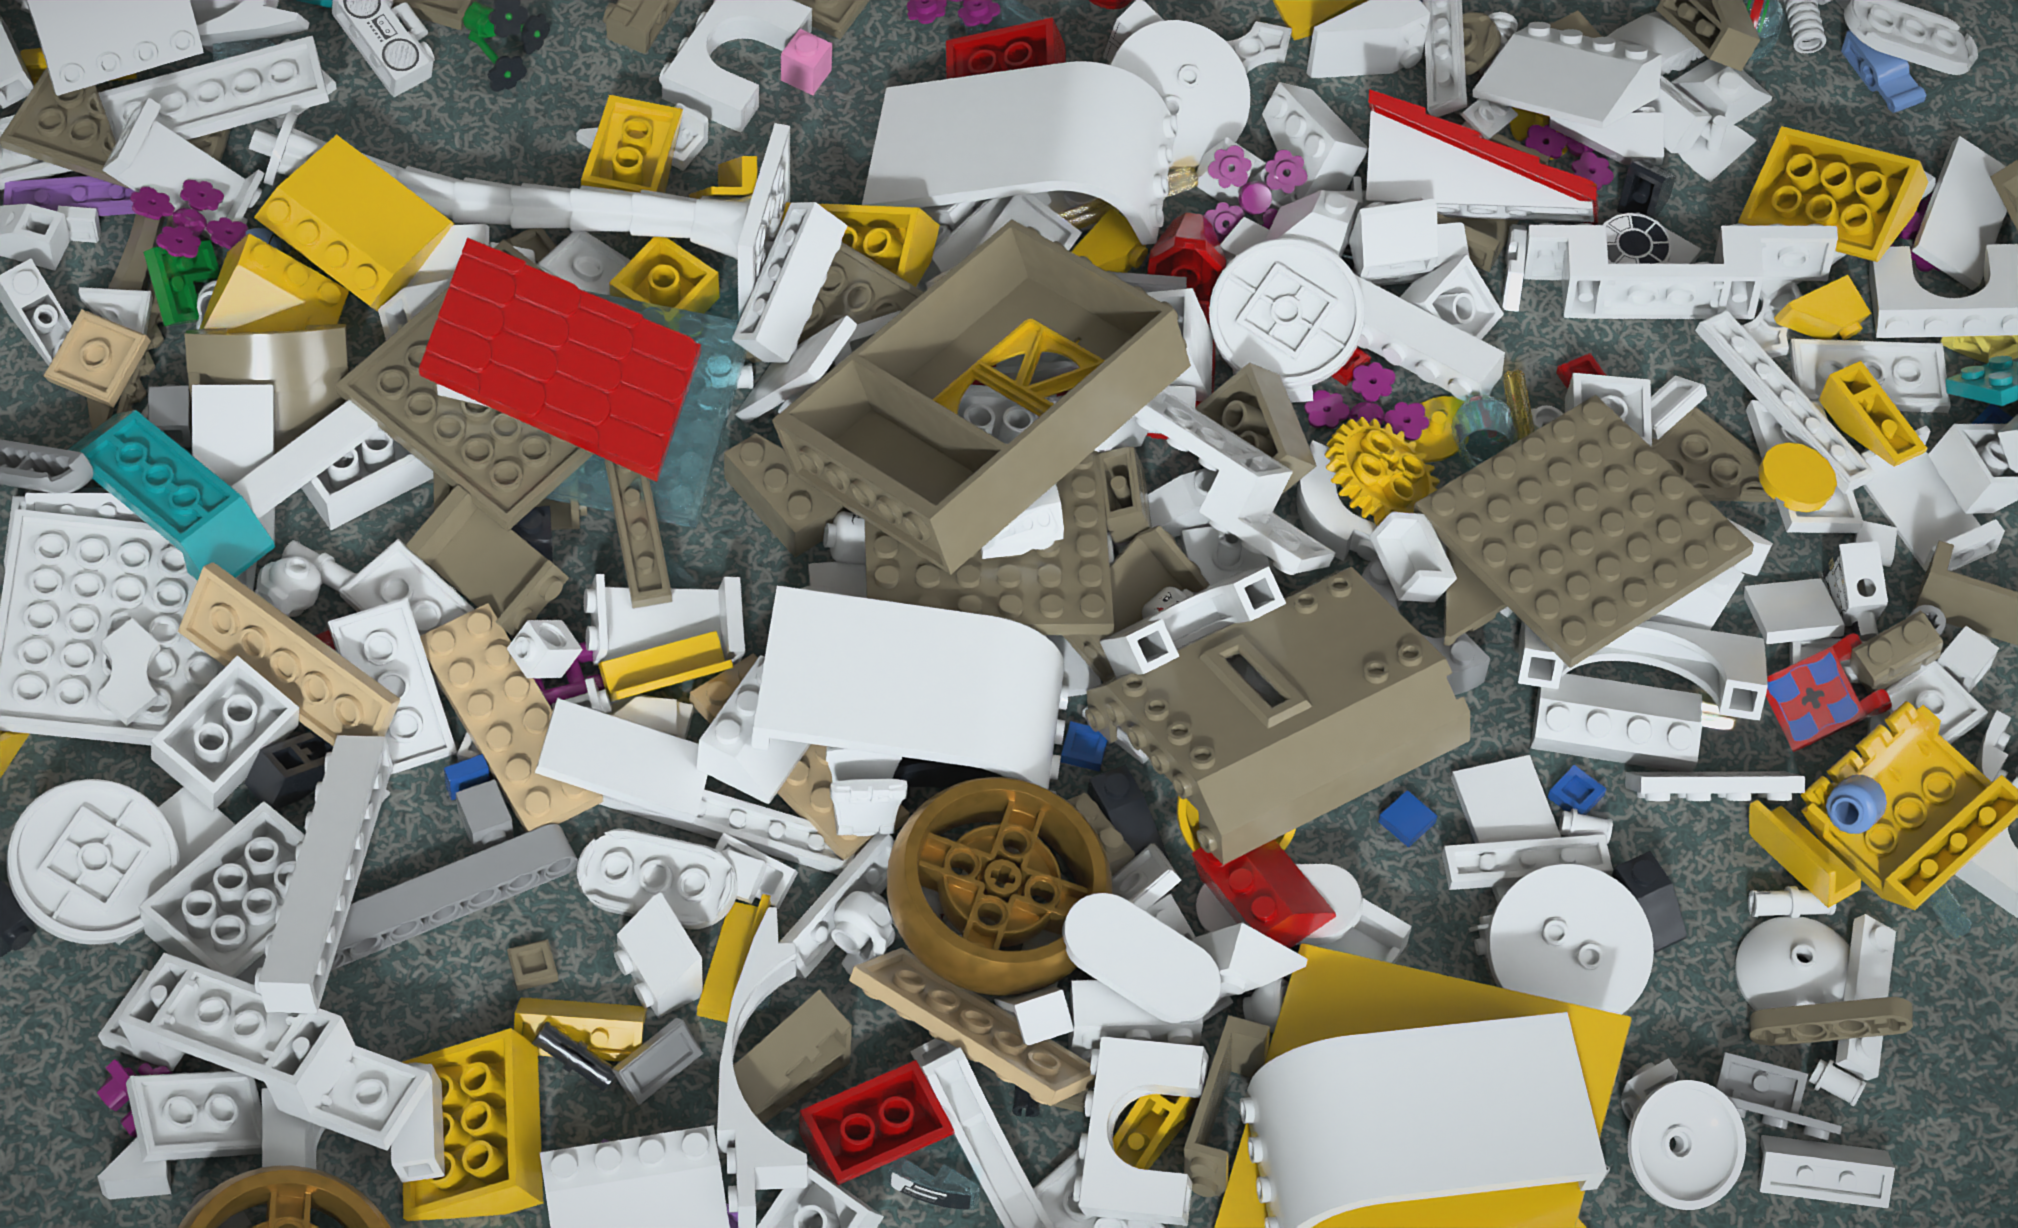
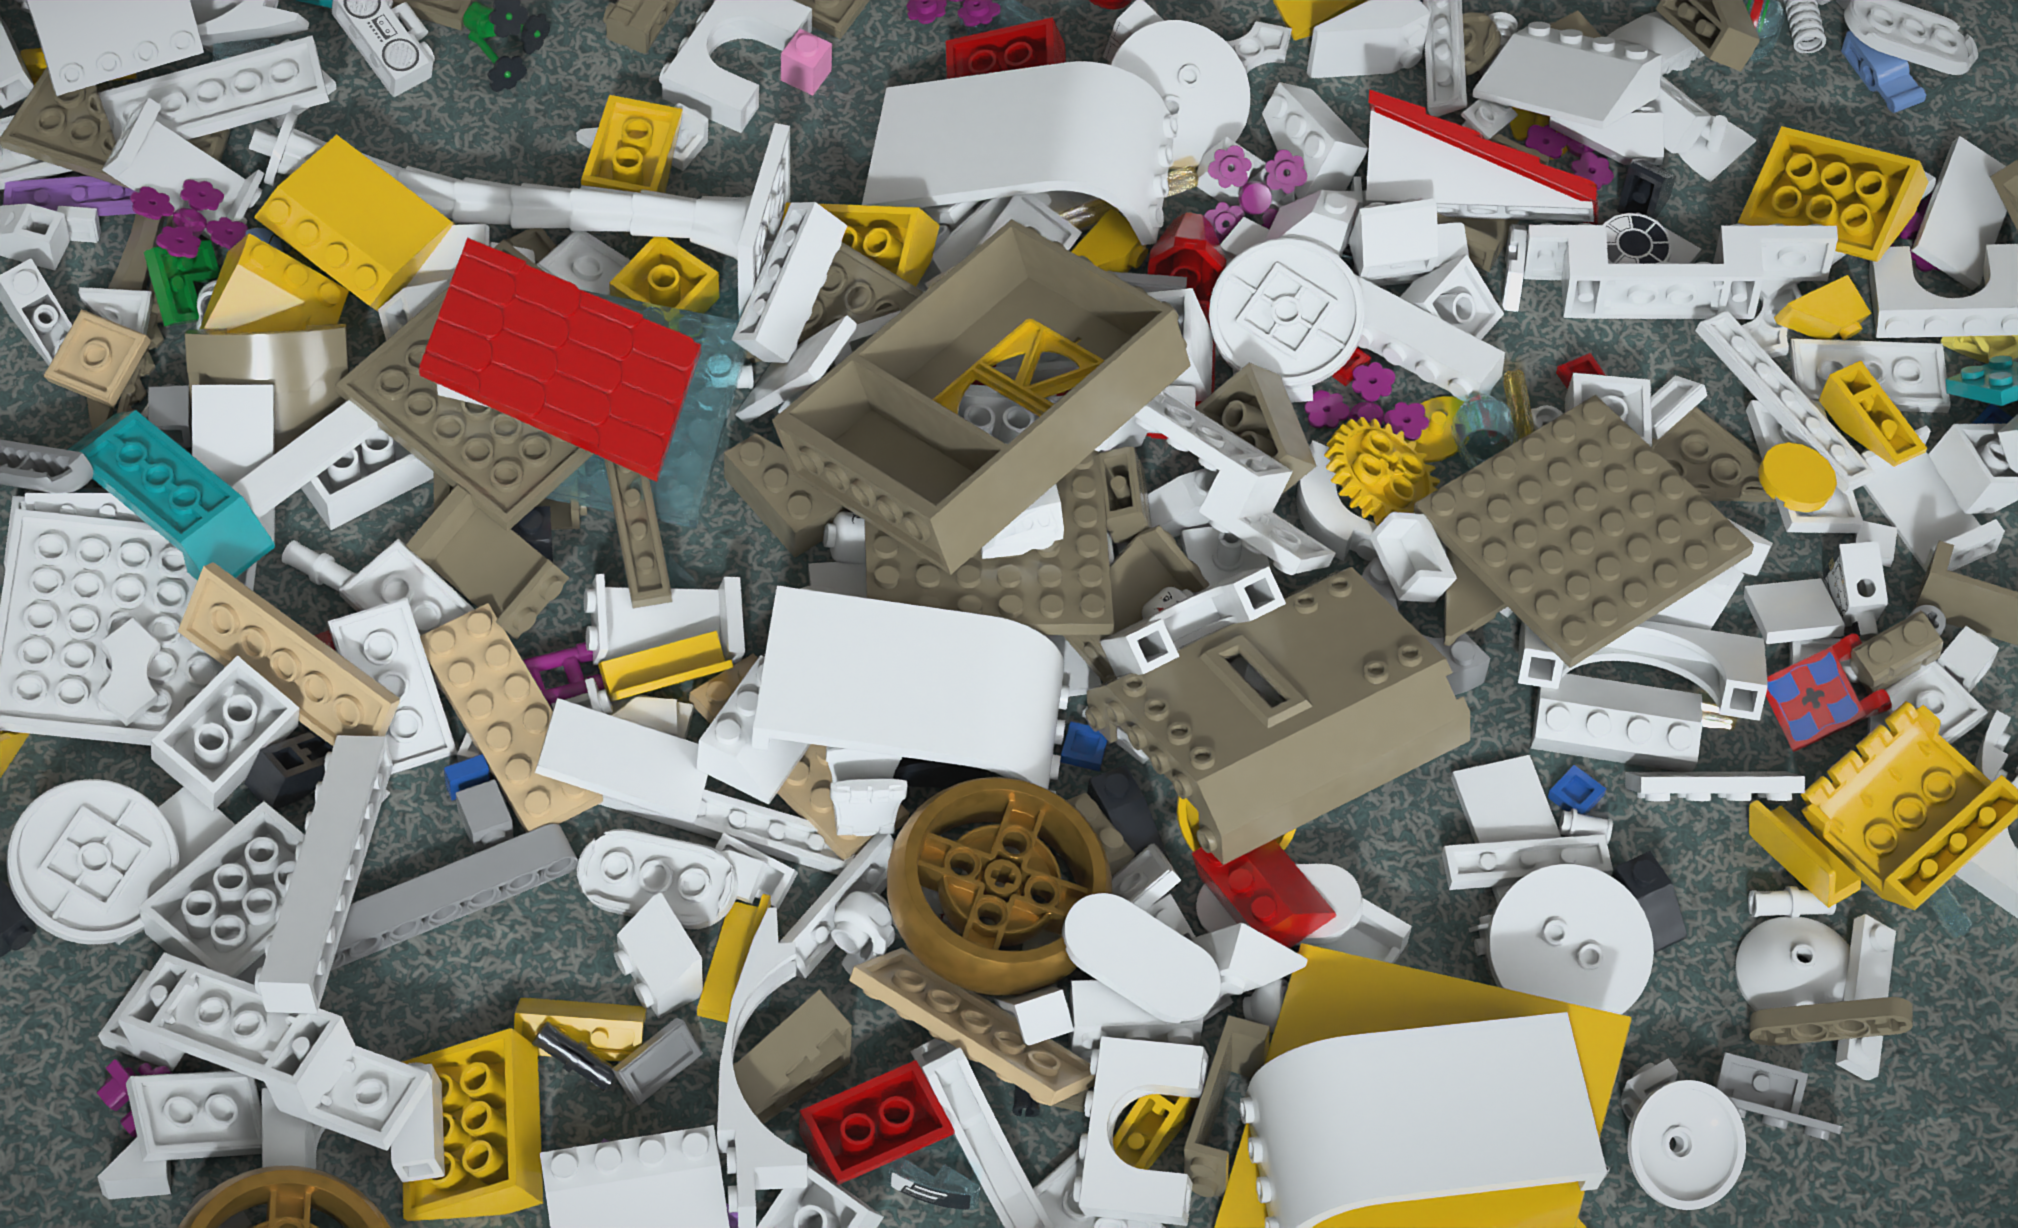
(289, 585): white head -> none
(532, 965): dark tan tile -> none
(544, 649): white brick -> none
(735, 179): yellow panel -> none
(1407, 818): blue tile -> none
(1722, 91): white slope -> none
(1826, 1171): white panel -> none
(1837, 1082): white pin -> none
(1856, 804): medium blue head -> none

